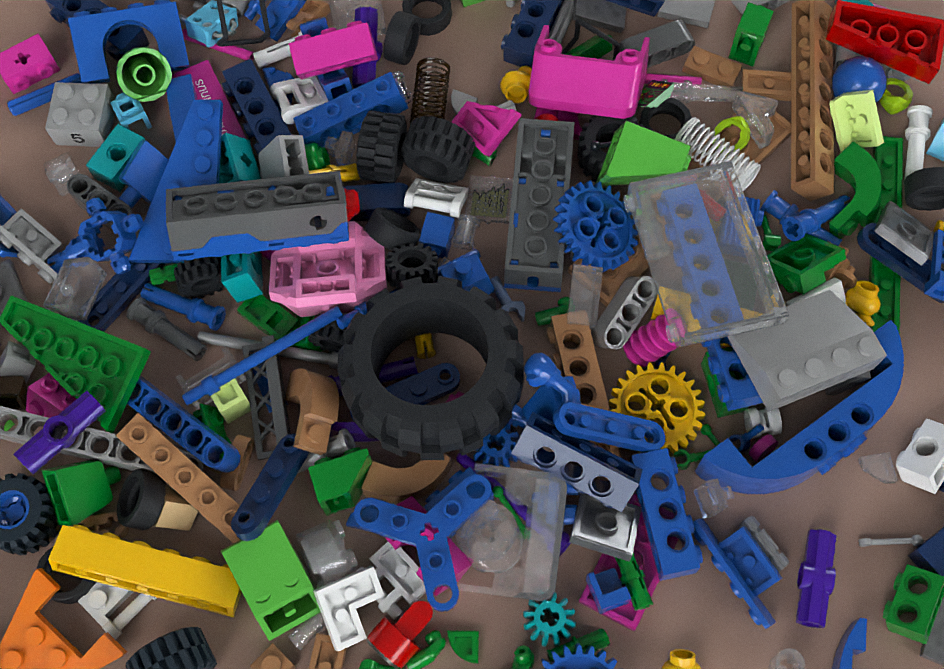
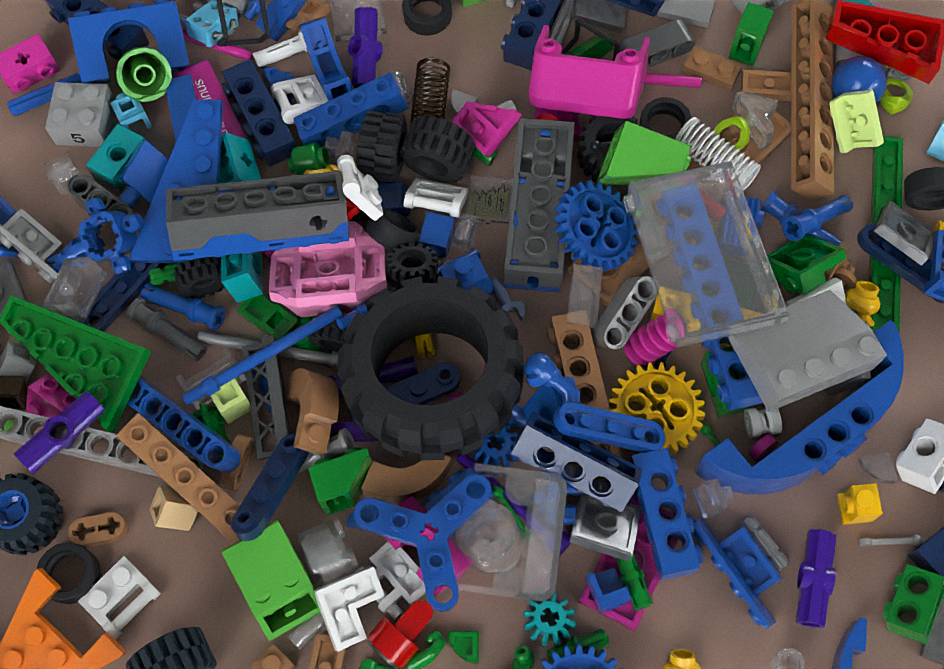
(79, 489): green torso -> none
(141, 500): black tyre -> none
(145, 569): yellow brick -> none
(283, 157): light grey torso -> none
(333, 50): dark pink brick -> none
(360, 188): none -> white plate
(401, 37): black tyre -> none
(516, 84): yellow animal -> none
(544, 317): green arm -> none
(655, 93): piece -> none
(690, 92): clear pin -> none
(692, 457): green hand -> none
(746, 437): blue hand -> none
(770, 241): green hand -> none
(859, 504): none -> yellow brick
(863, 175): green arch -> none
(916, 135): white pin -> none

